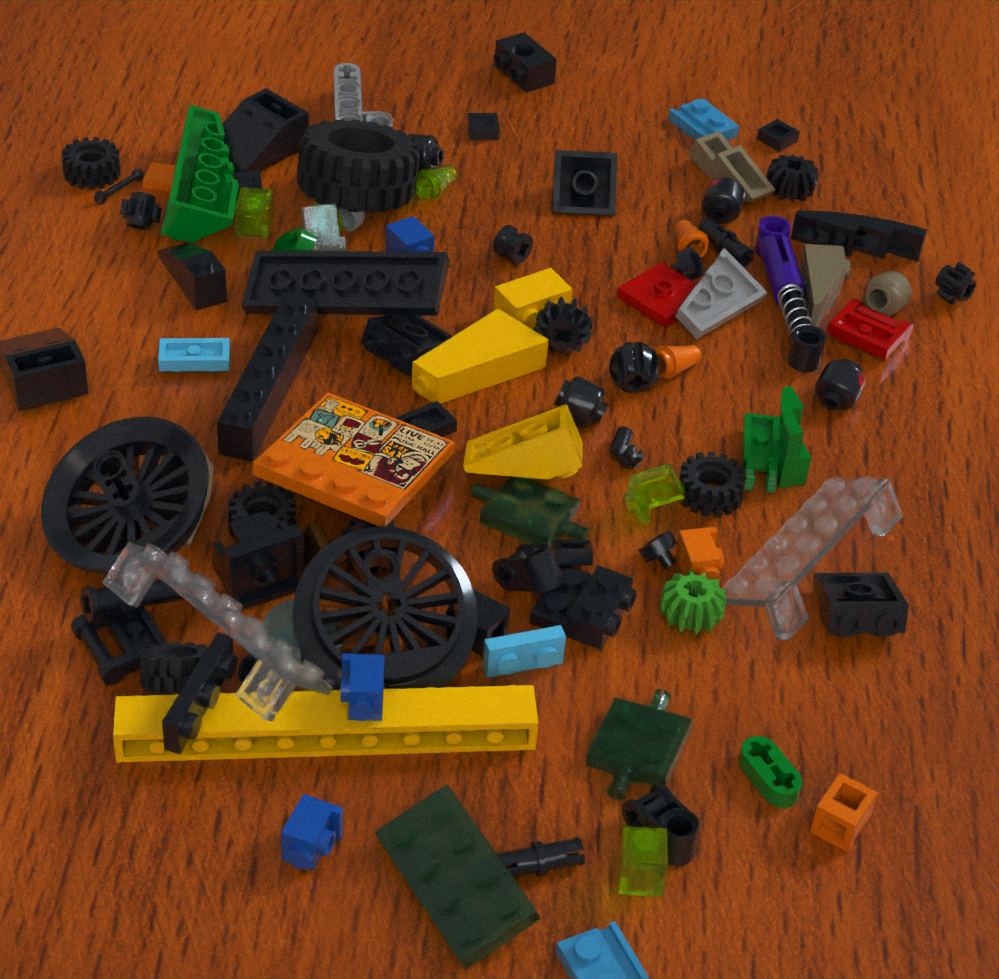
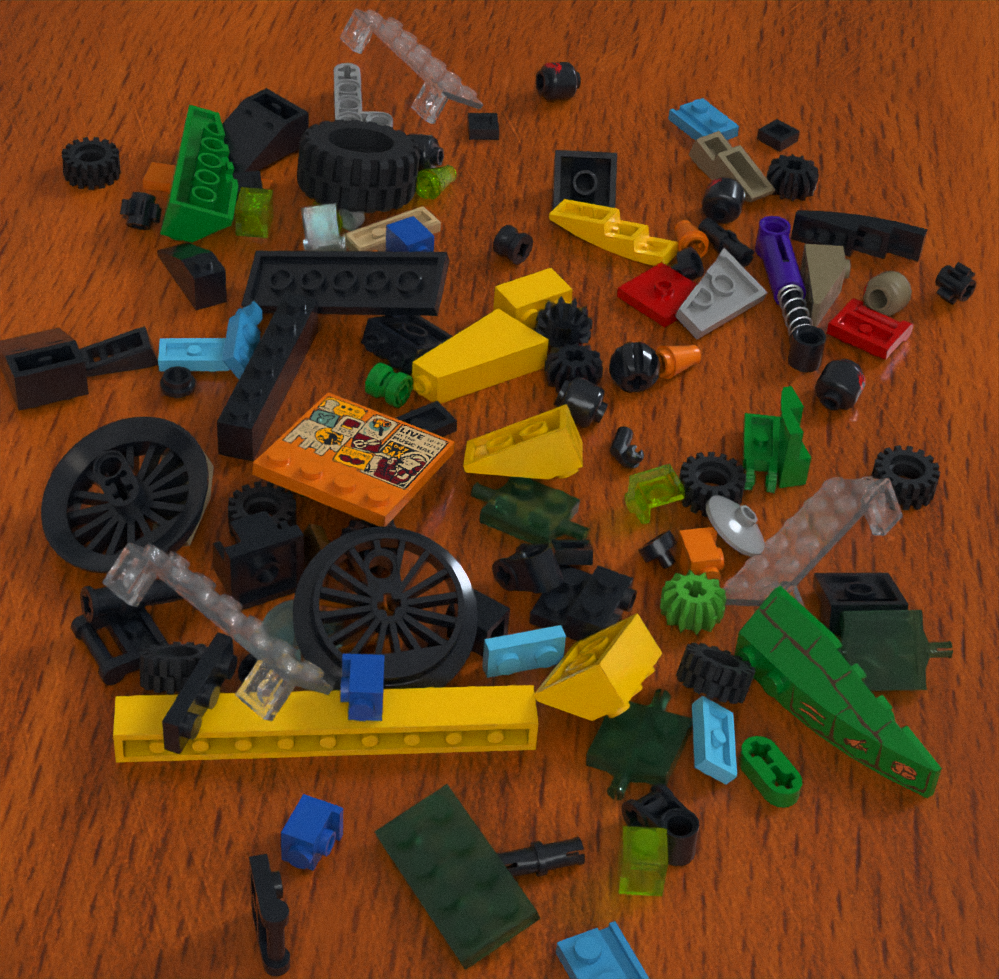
(101, 197): black hinge -> none
(130, 351): none -> black slope
(177, 382): none -> black plate
(242, 338): none -> dark azure hinge
(269, 915): none -> black plate
(295, 240): green beam -> none
(374, 235): none -> tan tile
(389, 385): none -> green wheel
(438, 83): none -> clear bracket
(525, 62): black brick -> none
(557, 81): none -> black head
(572, 361): none -> black gear
(602, 671): none -> yellow slope
(604, 229): none -> yellow slope
(714, 740): none -> medium azure plate
(715, 673): none -> black tyre
(735, 525): none -> light grey dish
(811, 679): none -> green wedge
(843, 812): orange brick -> none
(889, 648): none -> clear green plate
(913, 465): none -> black tyre

